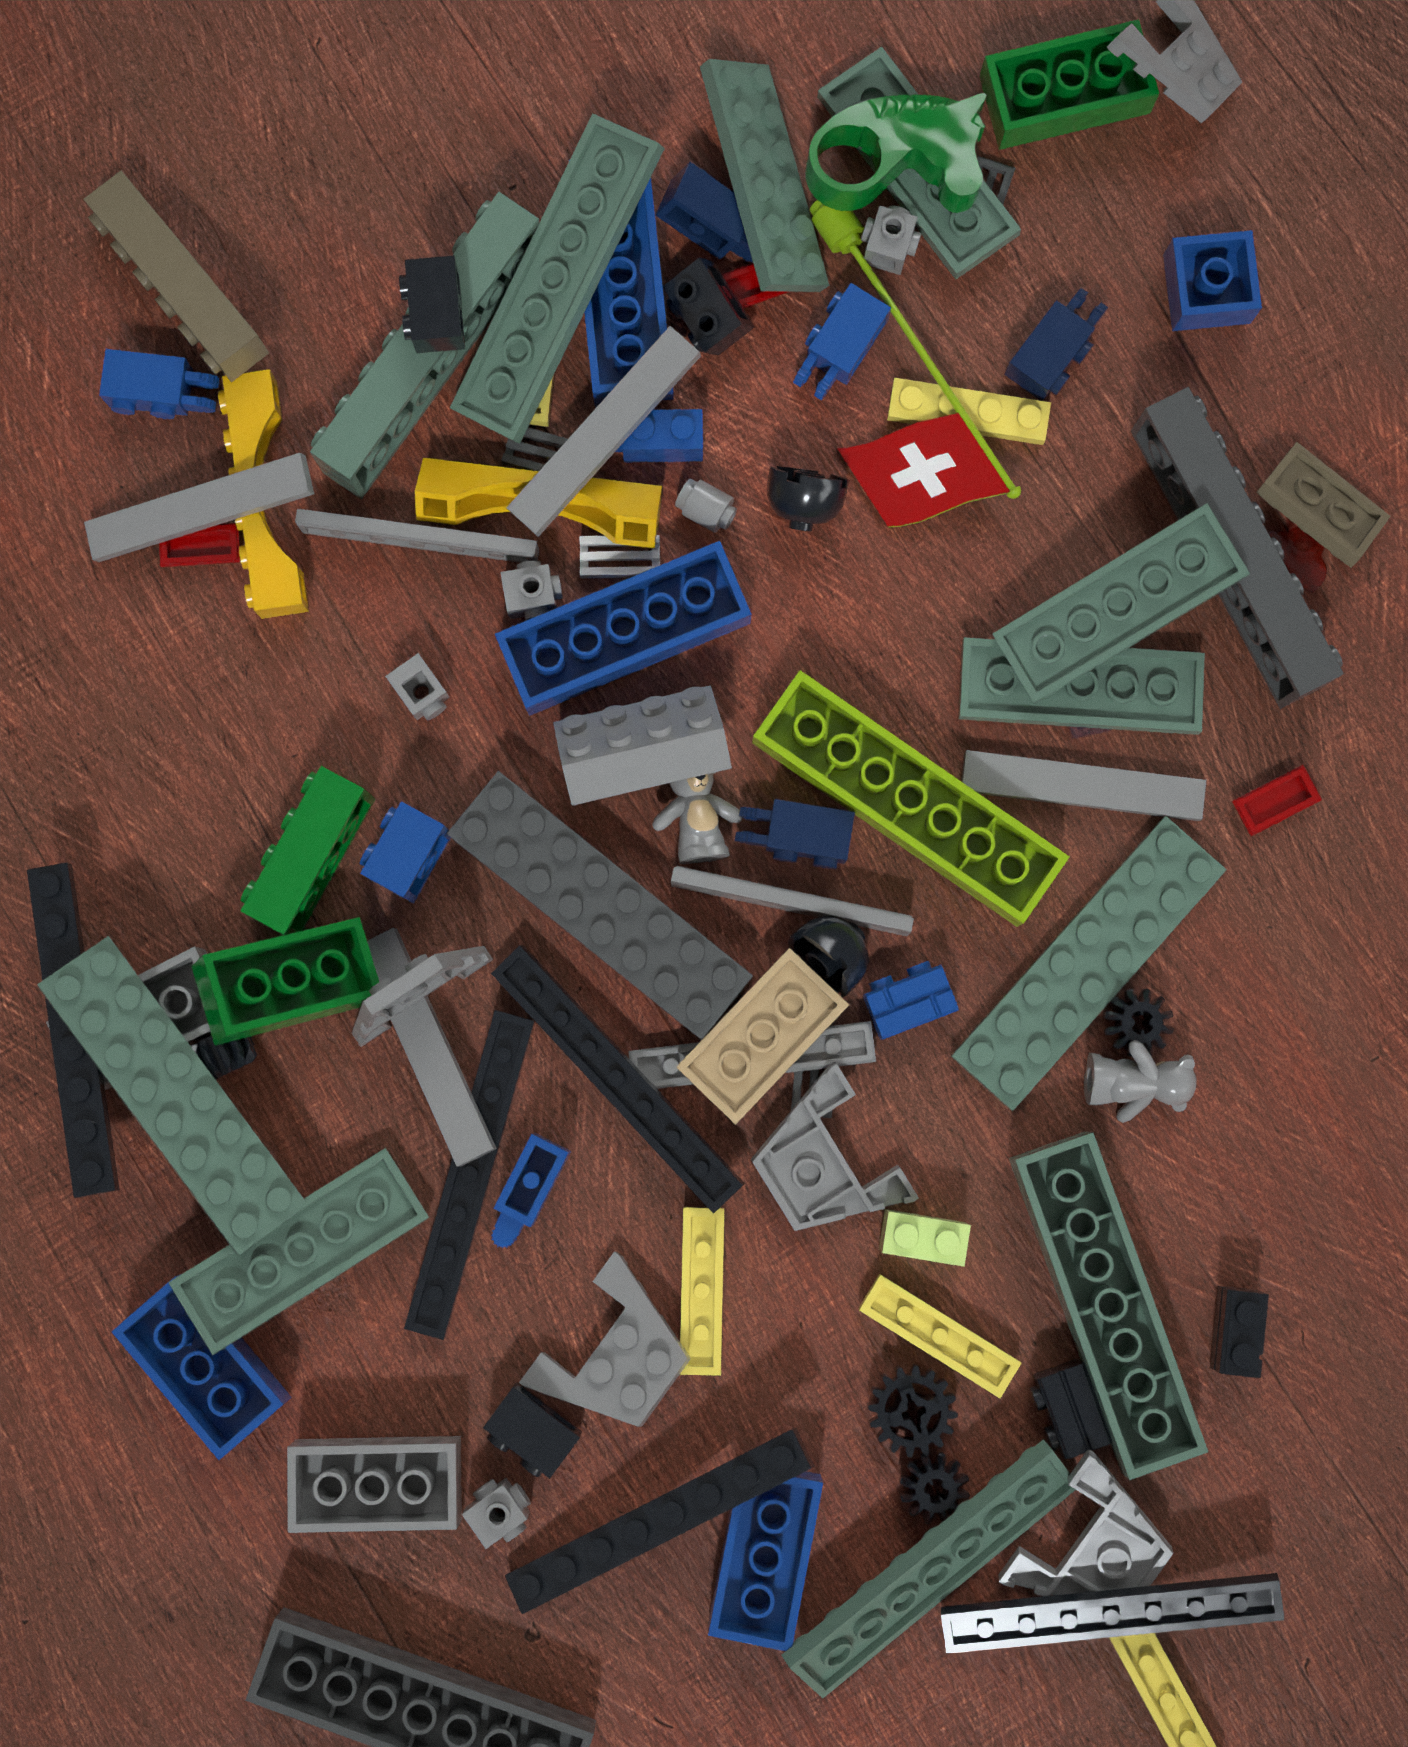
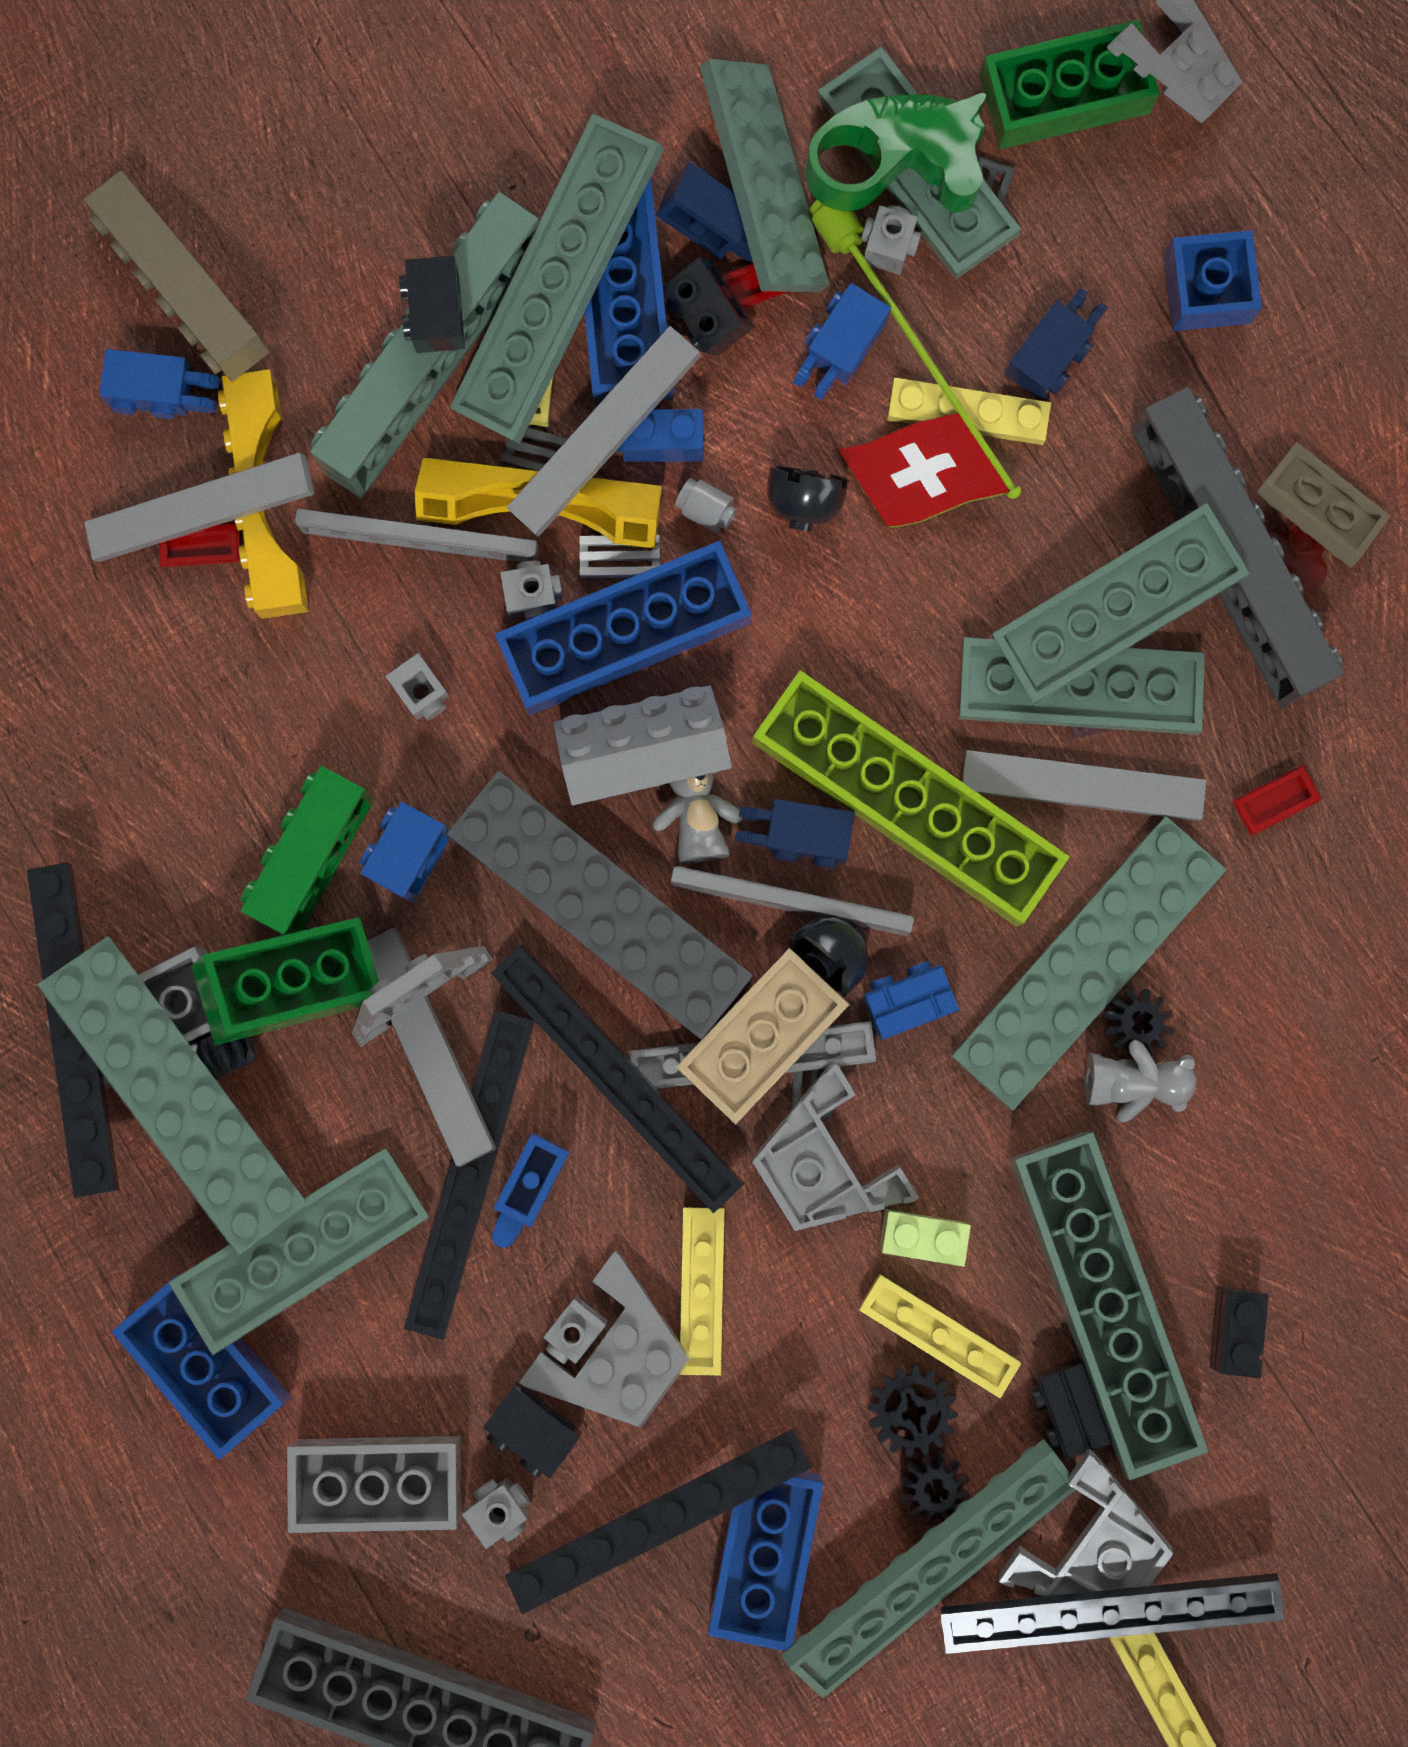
(576, 1315): none -> light grey brick

